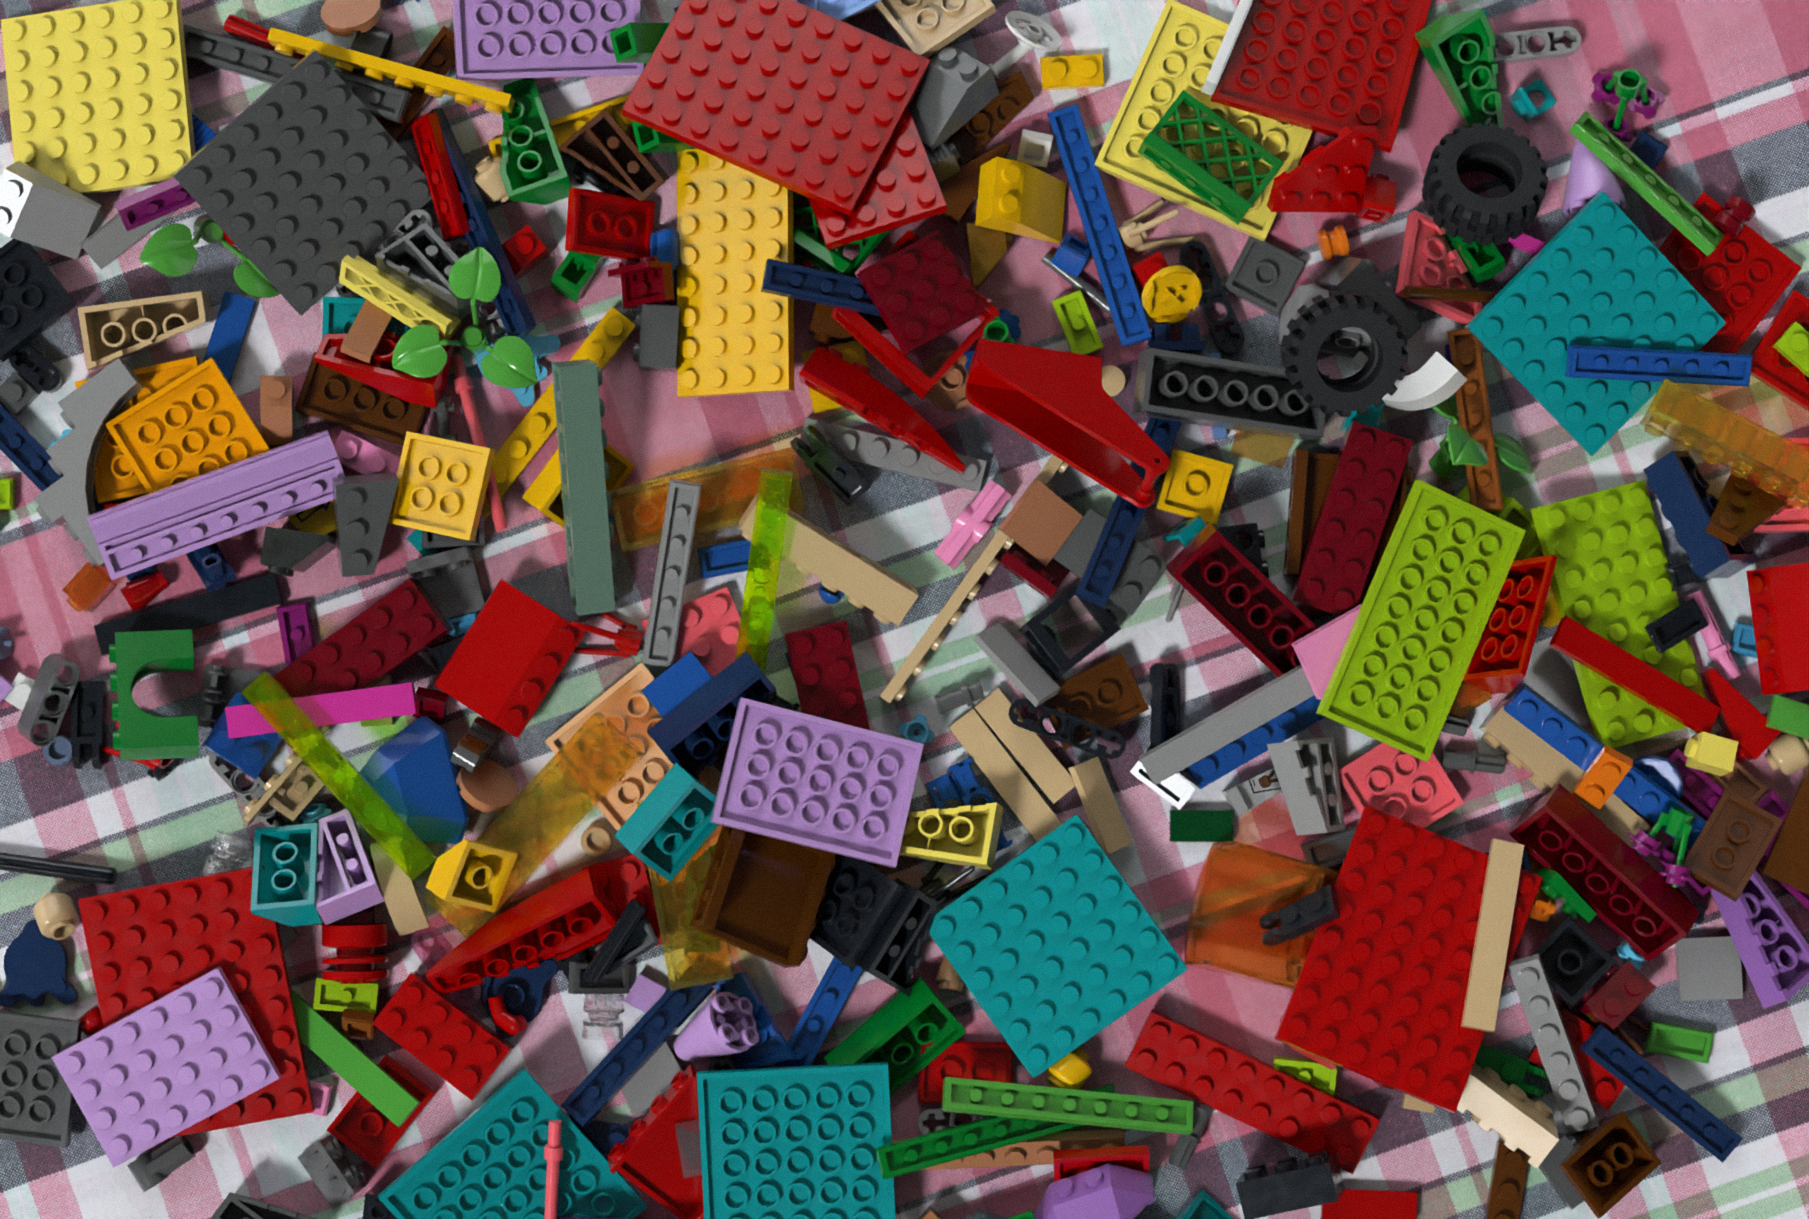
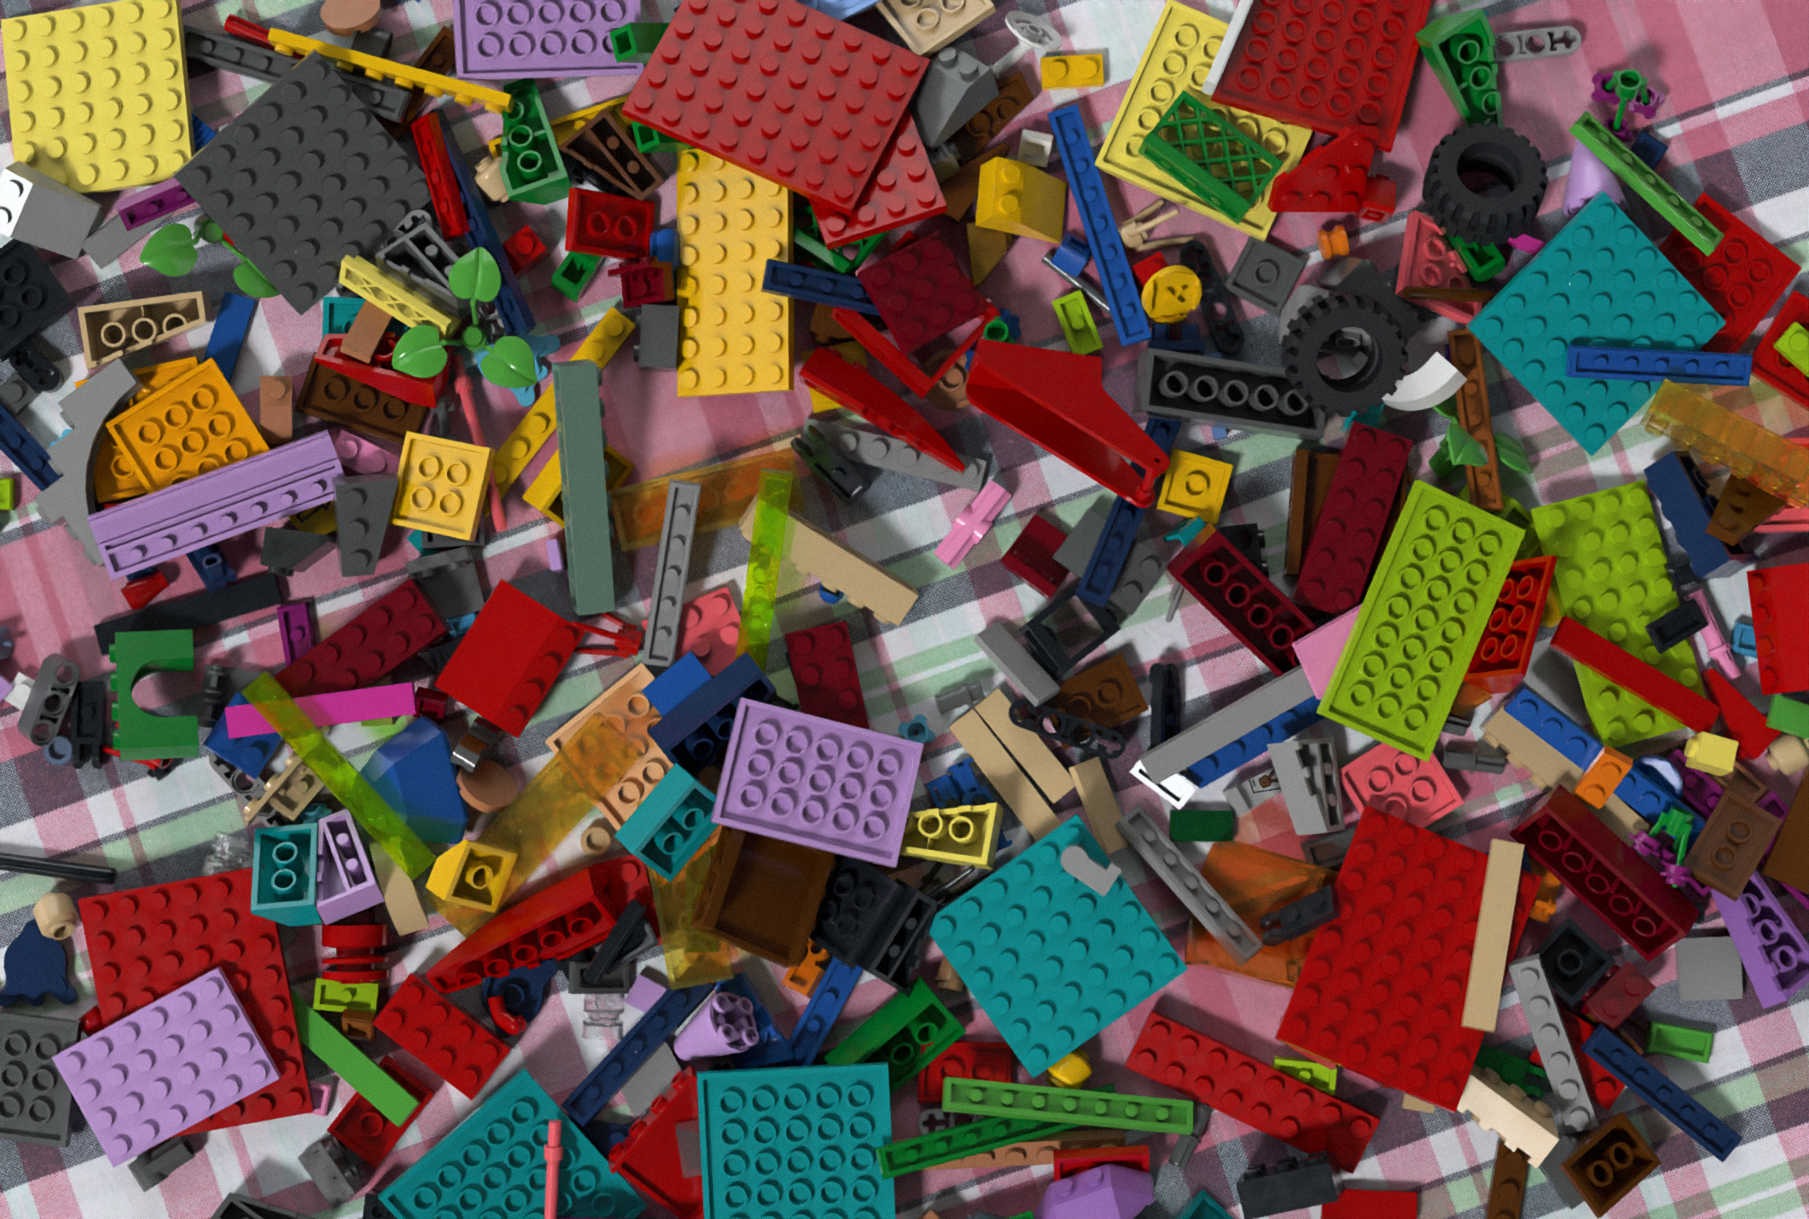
(88, 588): clear orange brick -> none
(432, 955): clear pink plate -> none
(555, 555): none -> lavender tile
(724, 558): blue tile -> none
(809, 974): none -> orange plate
(967, 589): tan plate -> none
(1040, 522): nougat tile -> none
(1087, 870): none -> light grey leg
(1112, 380): tan tile -> none
(1189, 885): none -> light grey tile
(1261, 448): clear orange piece -> none
(1524, 107): teal bracket -> none
(1558, 888): green plate -> none
(1629, 954): medium azure plate -> none
(1733, 216): dark red wheel -> none

